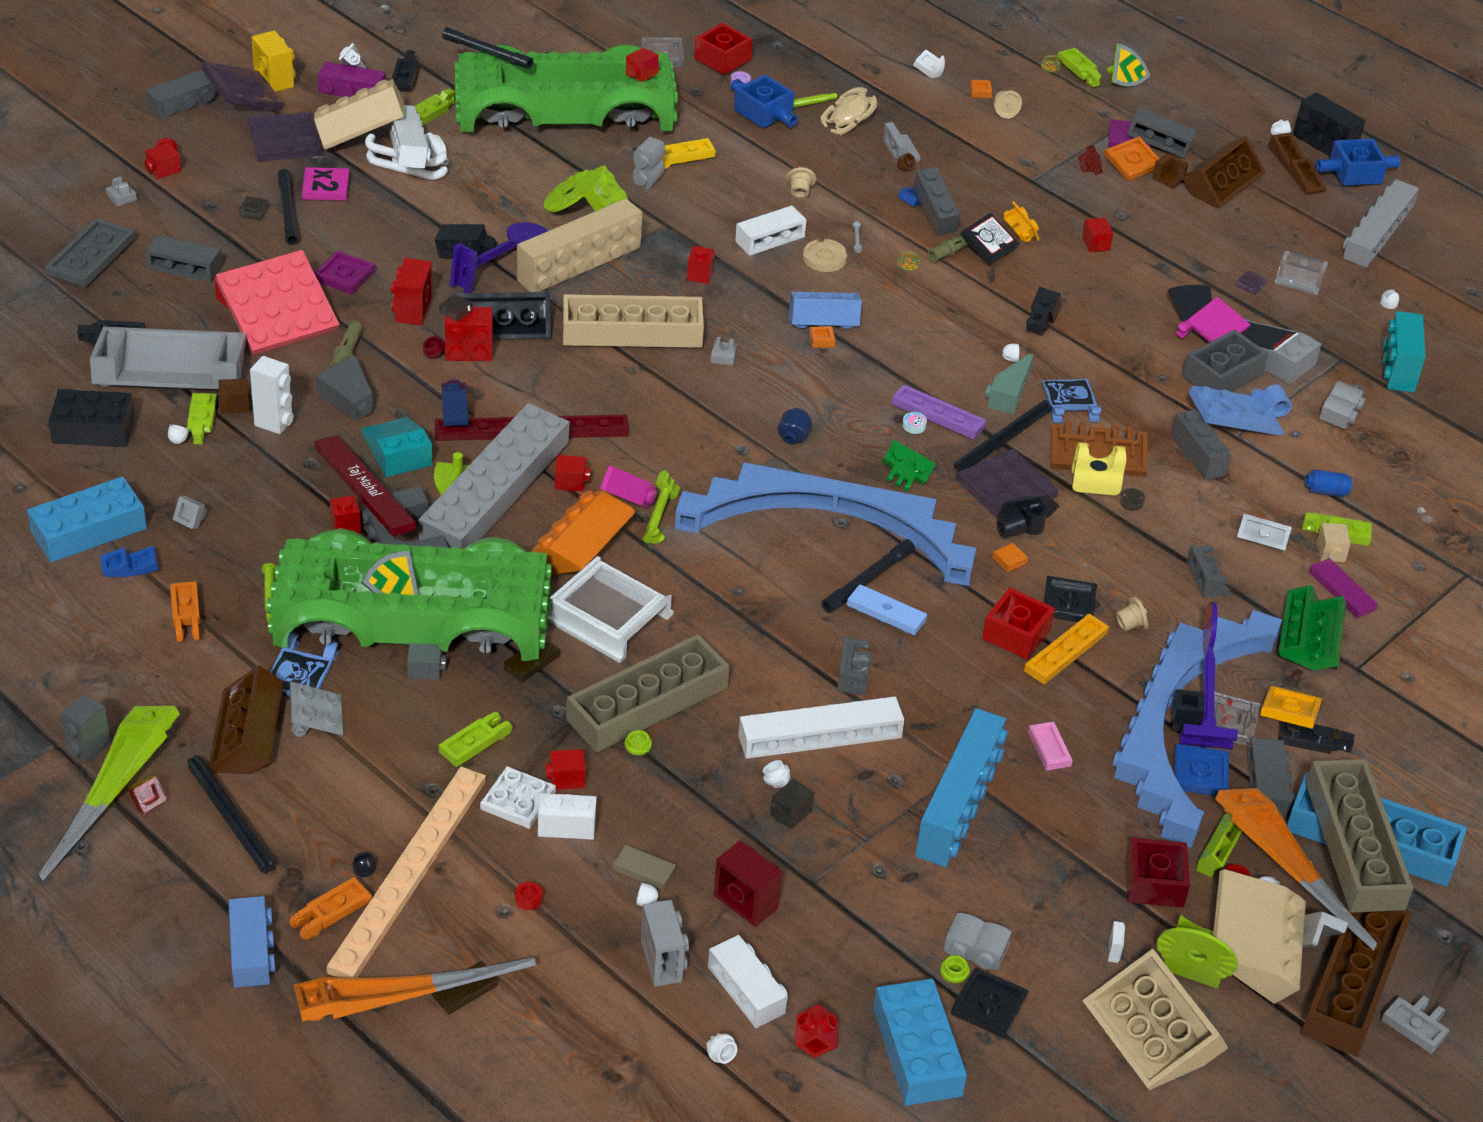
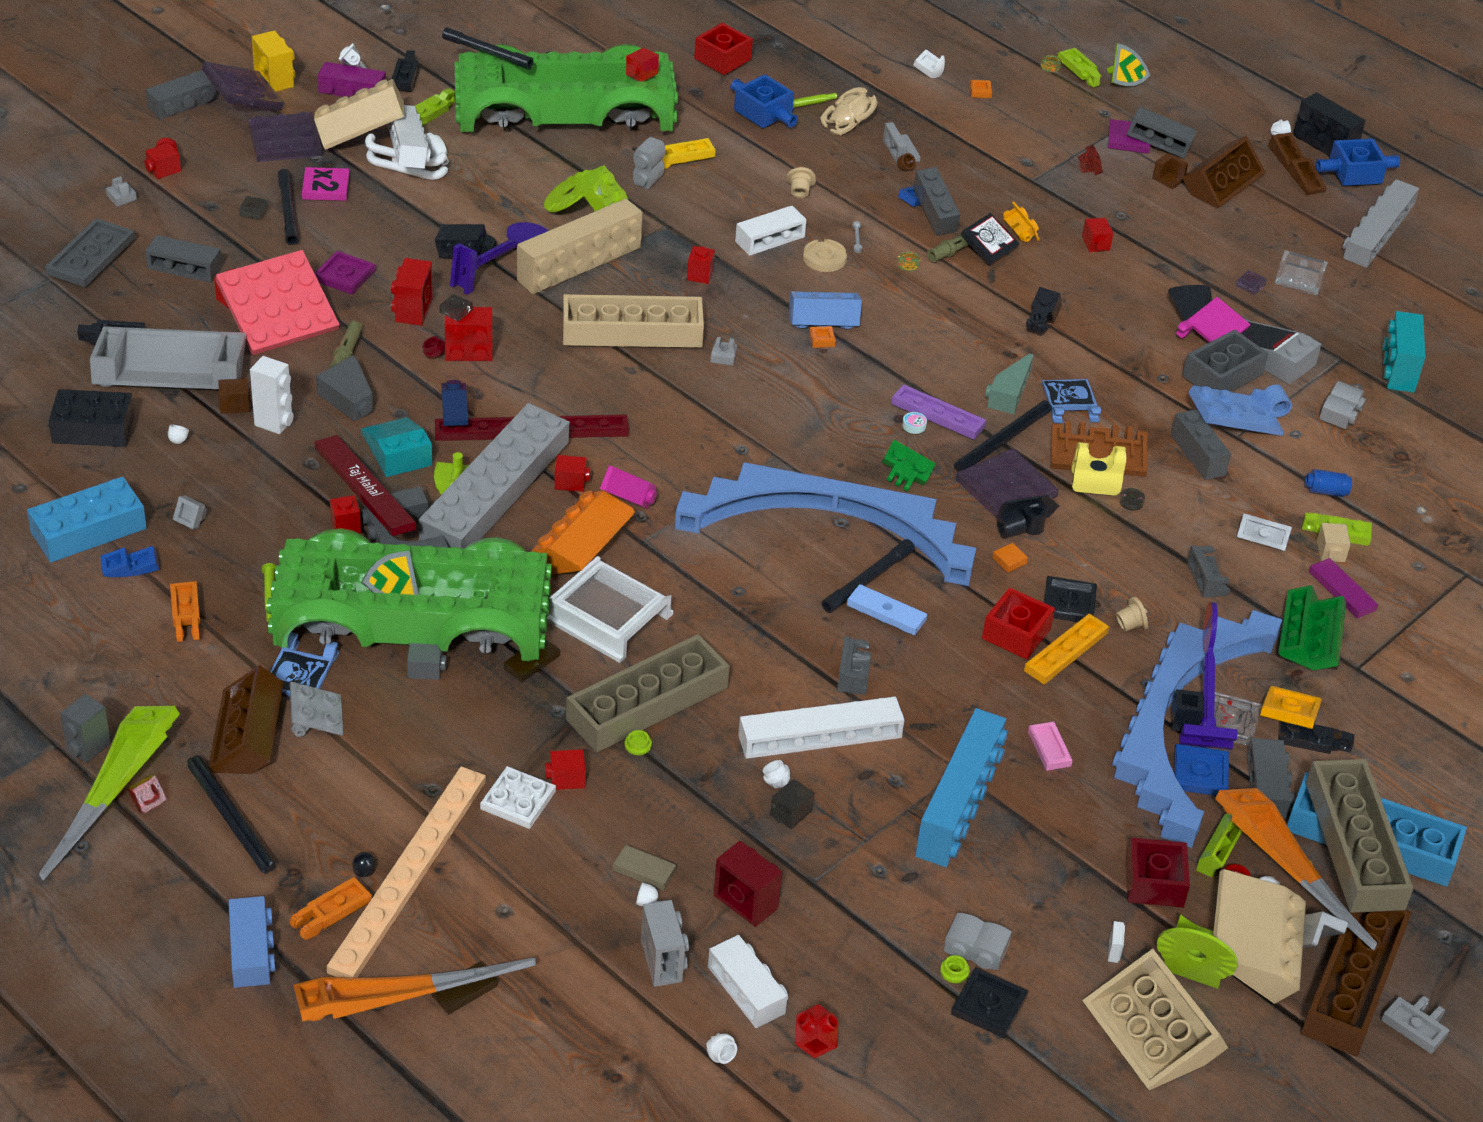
(201, 415): lime hinge -> none
(474, 738): lime hinge -> none
(516, 314): black slope -> none
(529, 896): red tile -> none
(566, 816): white brick -> none
(669, 491): lime hinge -> none
(672, 46): clear tile -> none
(743, 76): lavender tile -> none
(794, 426): dark blue head -> none
(919, 1042): dark azure brick -> none
(1007, 103): tan piece -> none
(1011, 352): white hinge -> none
(1132, 158): orange tile -> none
(1390, 299): white hinge -> none

